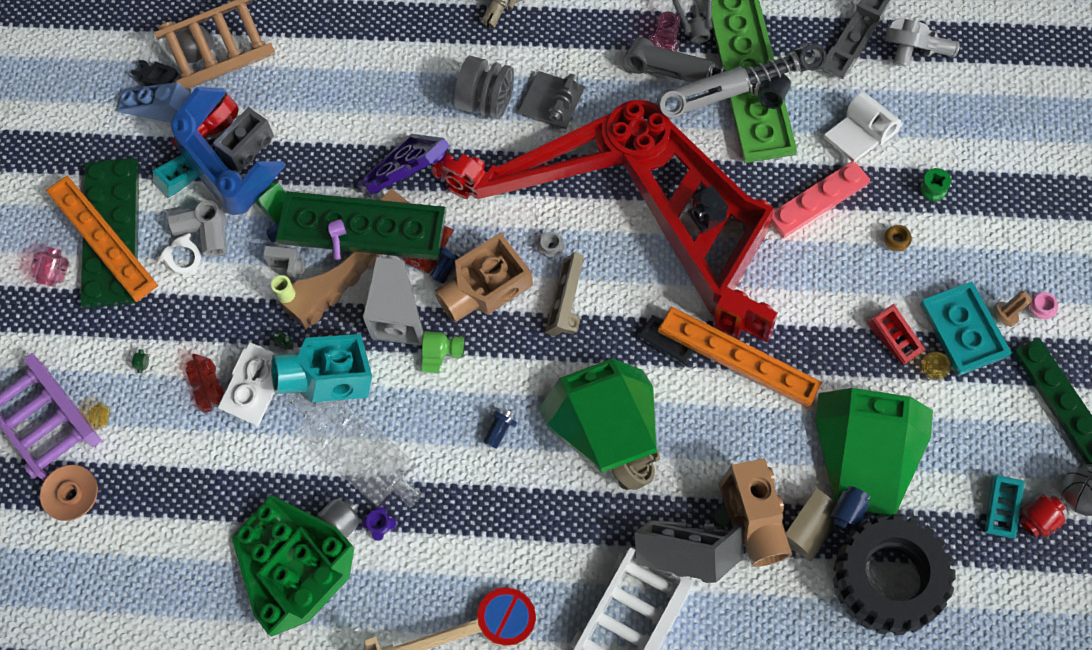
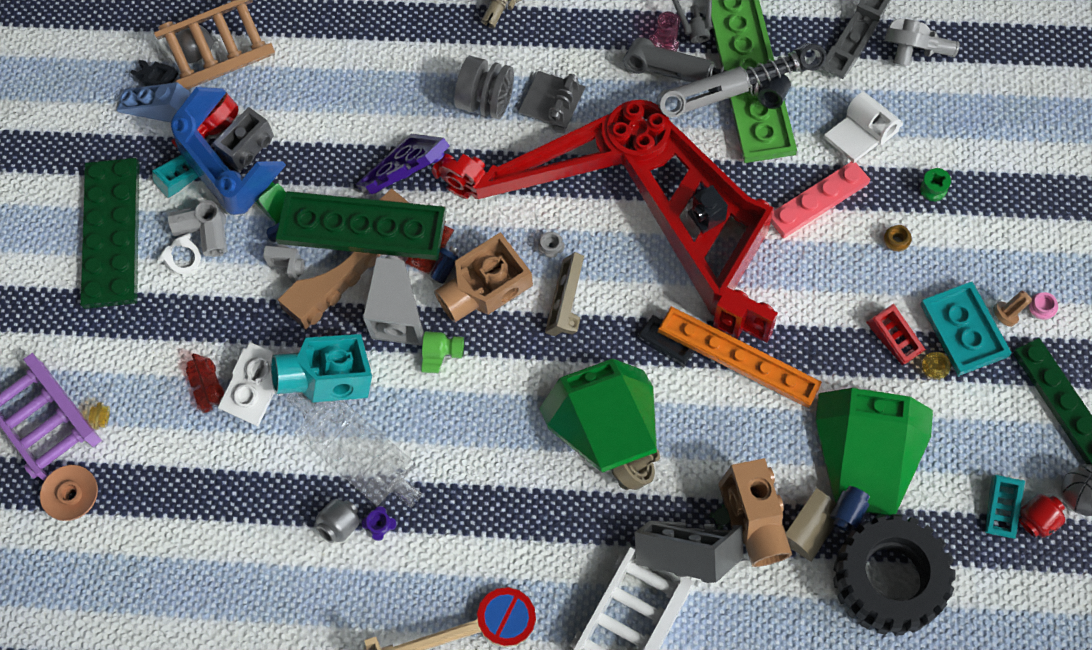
(48, 267): clear pink head -> none
(102, 238): orange tile -> none
(140, 361): dark green piece -> none
(279, 283): yellowish green hinge -> none
(283, 340): dark green piece -> none
(290, 564): green wedge -> none
(336, 229): medium lavender hand -> none
(499, 428): dark blue piece -> none

